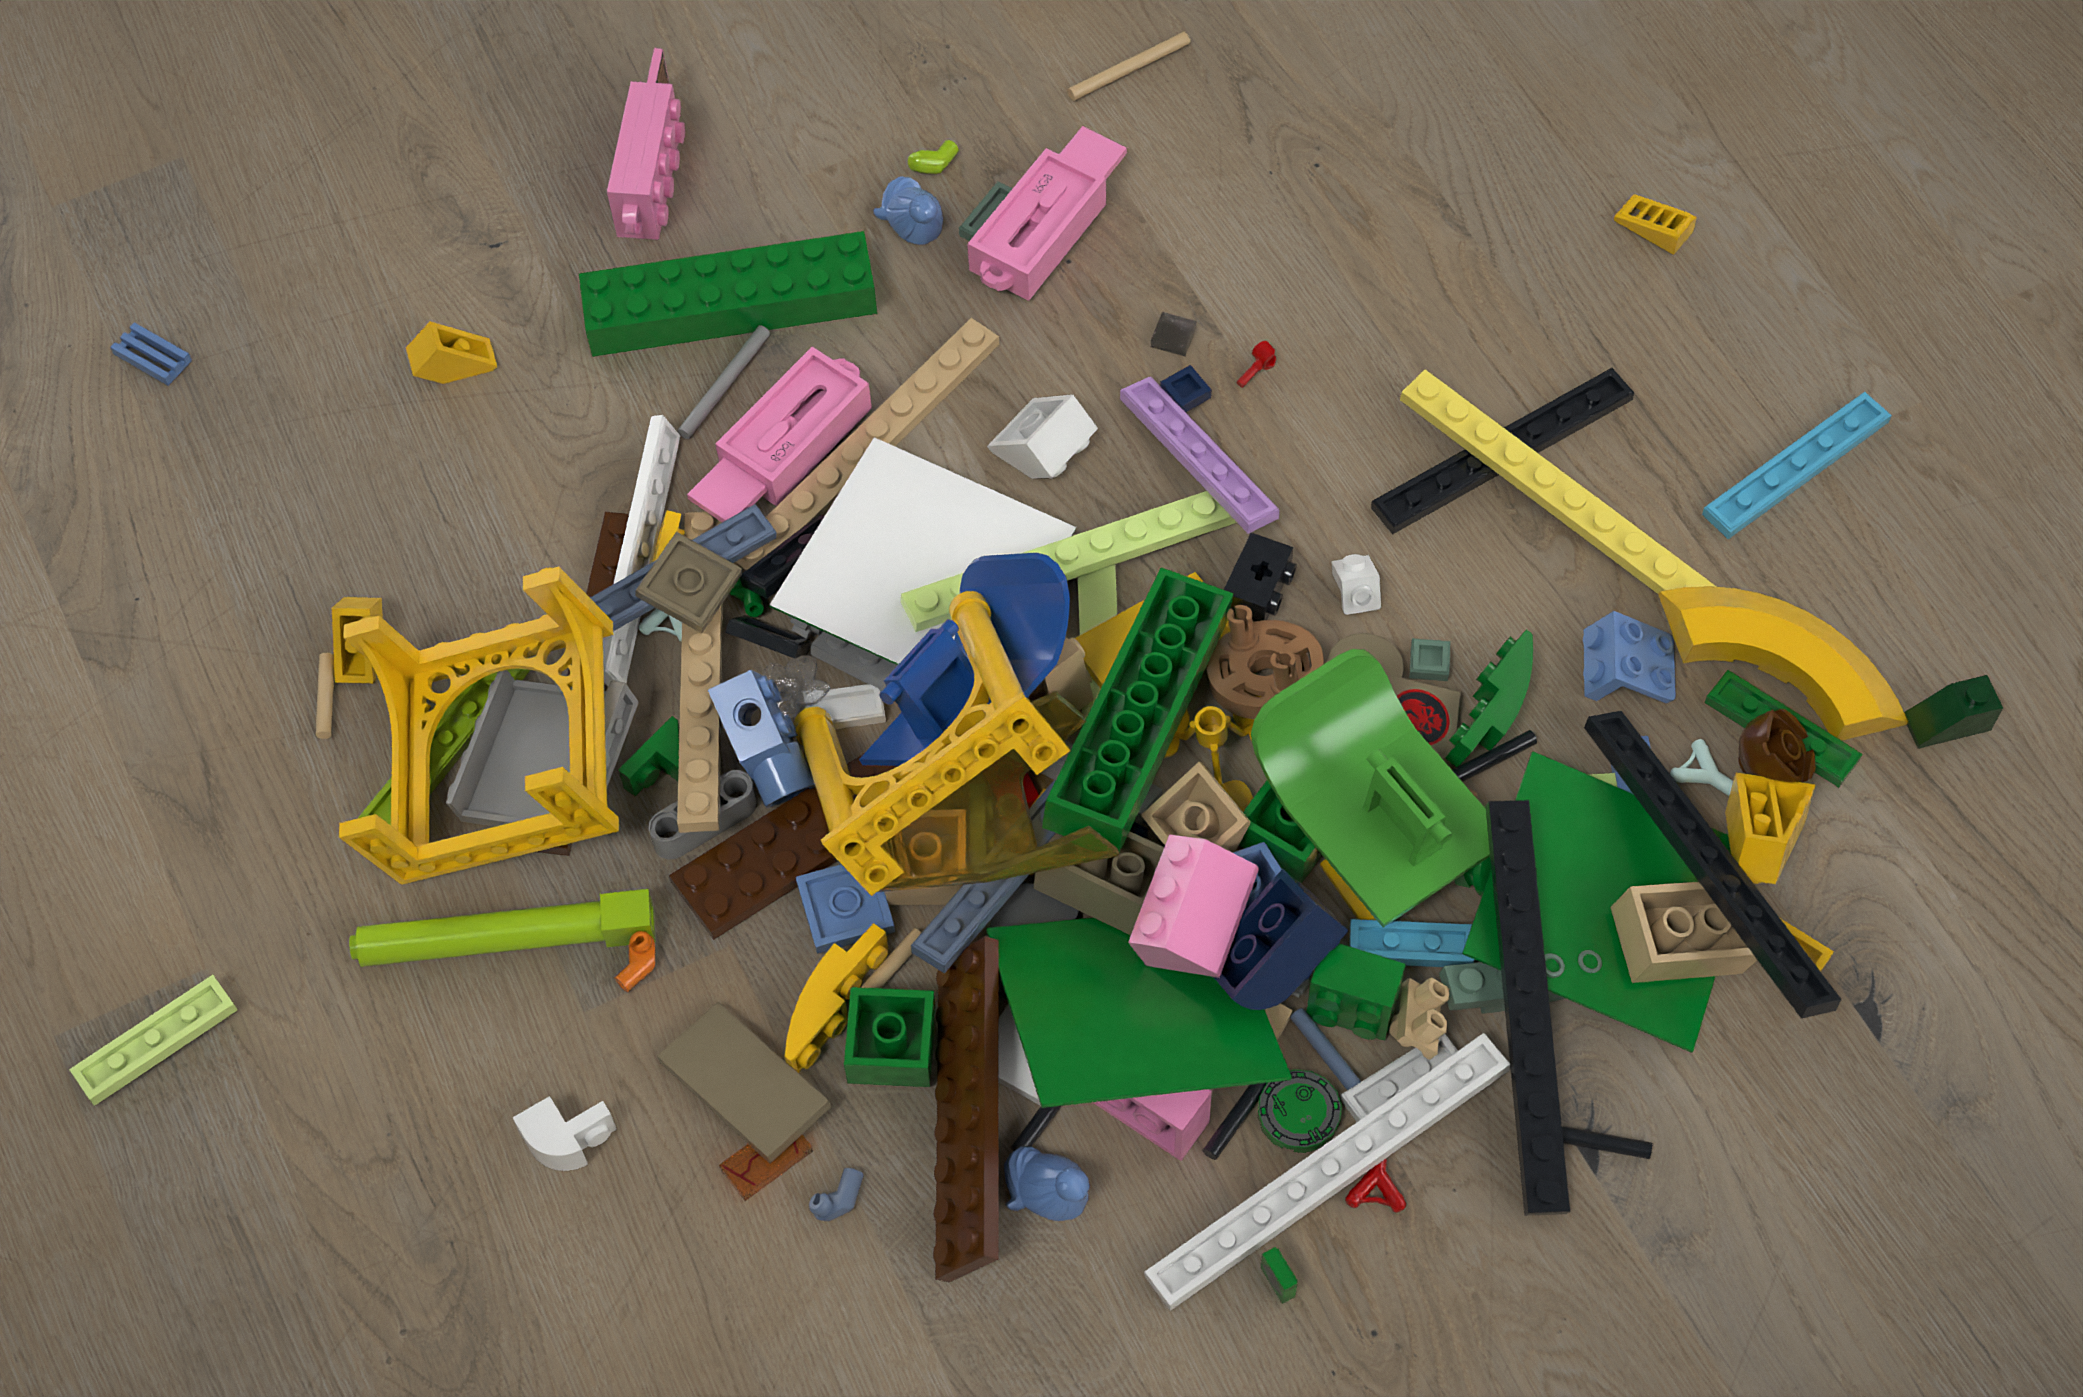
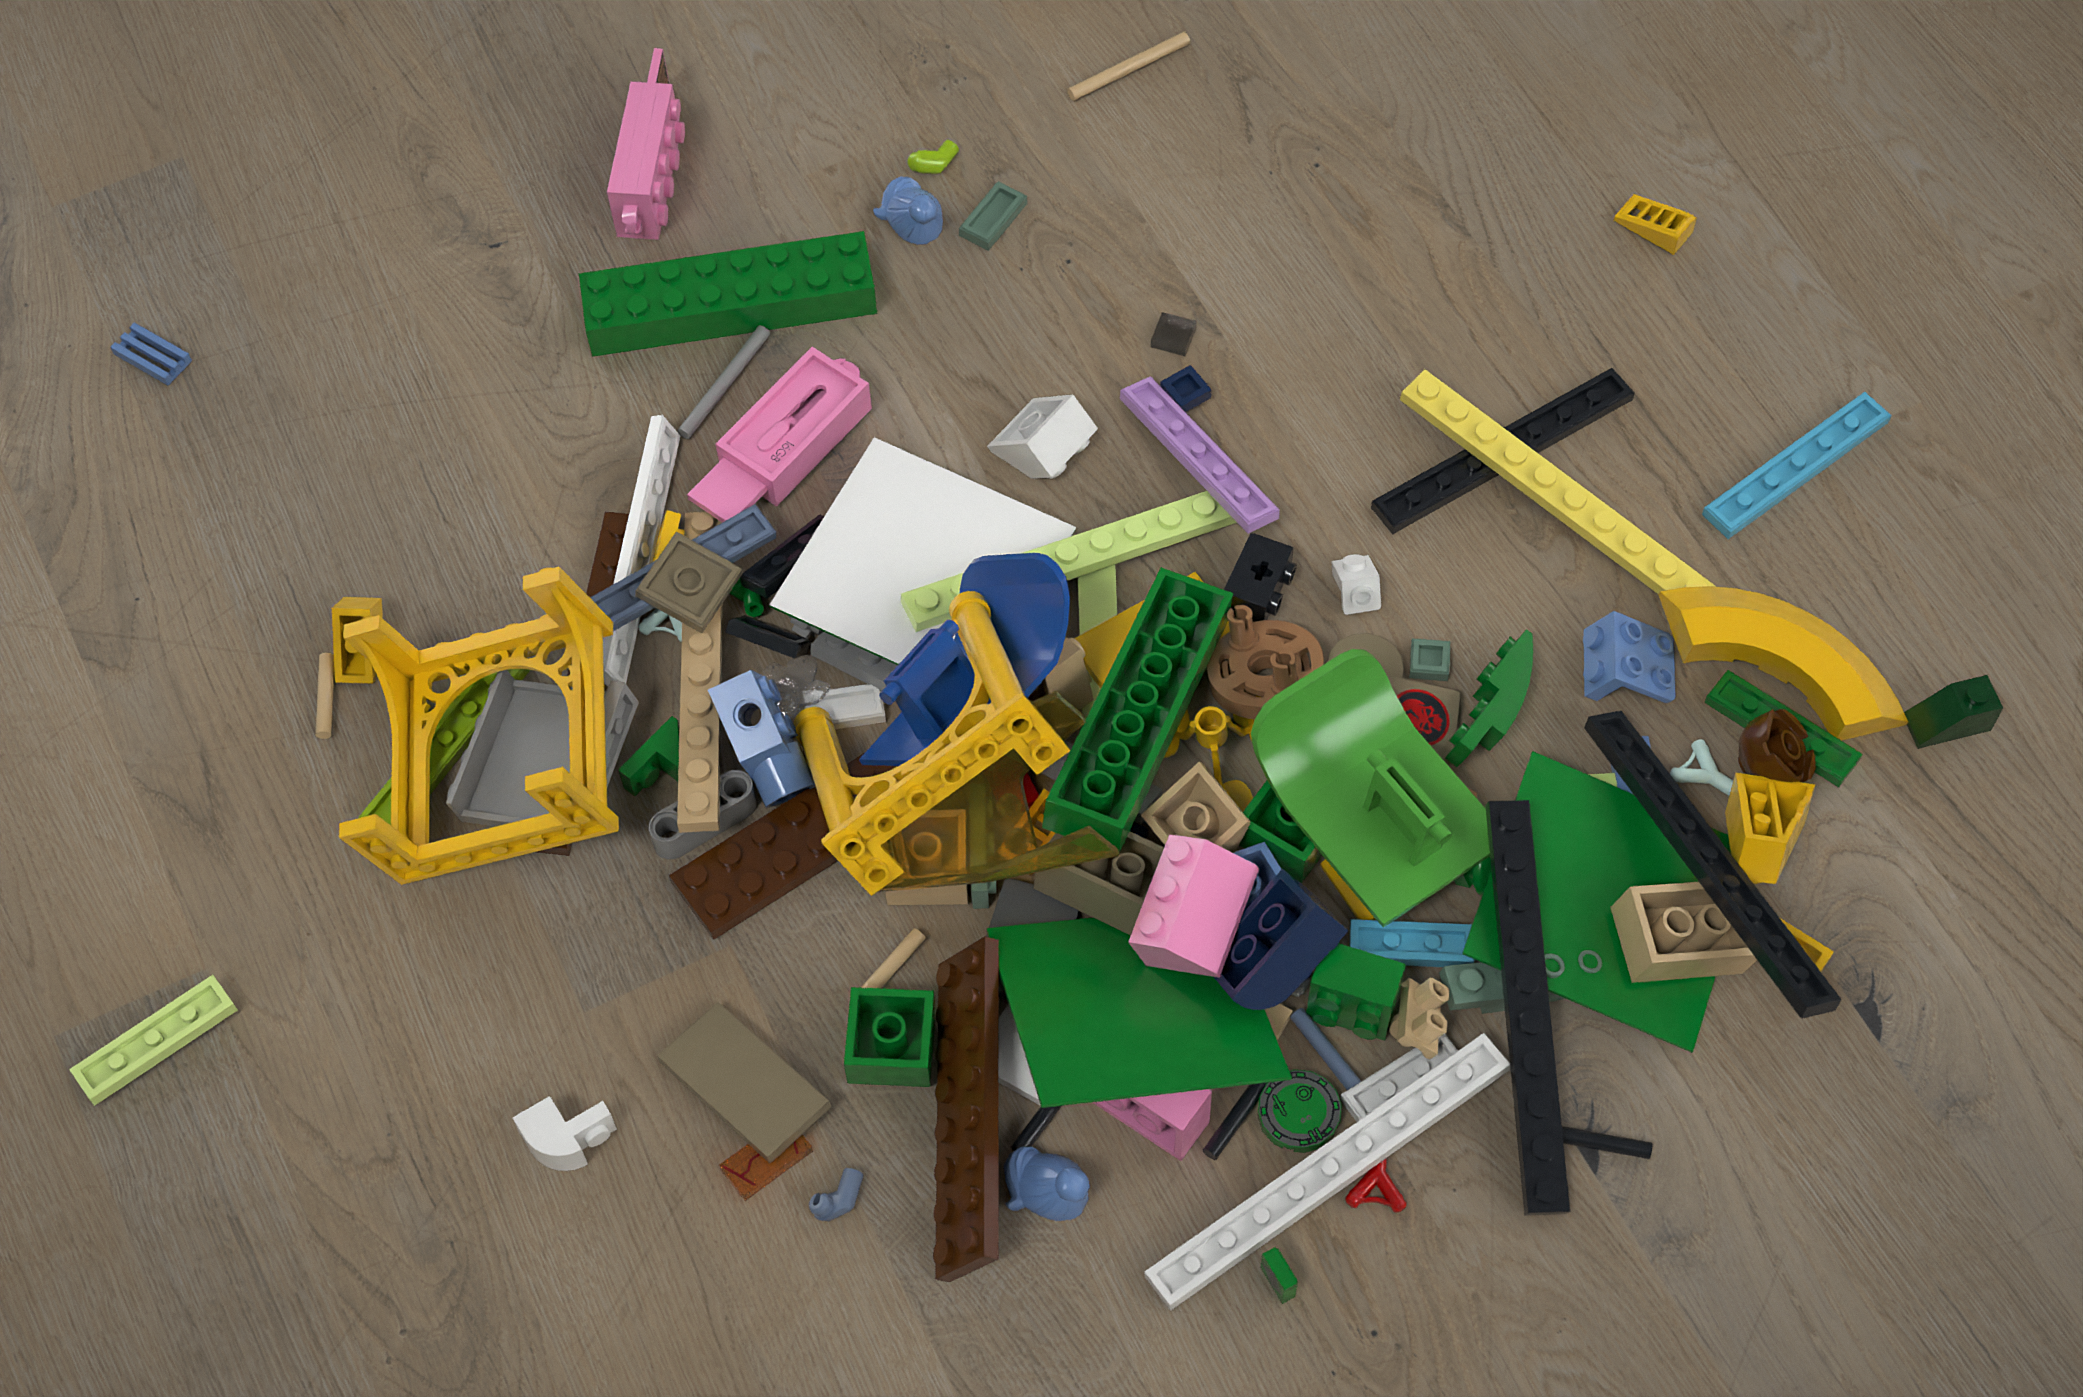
(449, 354): yellow slope -> none
(606, 920): lime brick -> none
(641, 960): orange arm -> none
(821, 1005): yellow slope -> none
(840, 907): medium blue plate -> none
(887, 423): tan plate -> none
(973, 907): sand blue tile -> none
(1044, 214): bright pink piece -> none
(1265, 359): red hand -> none
(1495, 755): black bar -> none

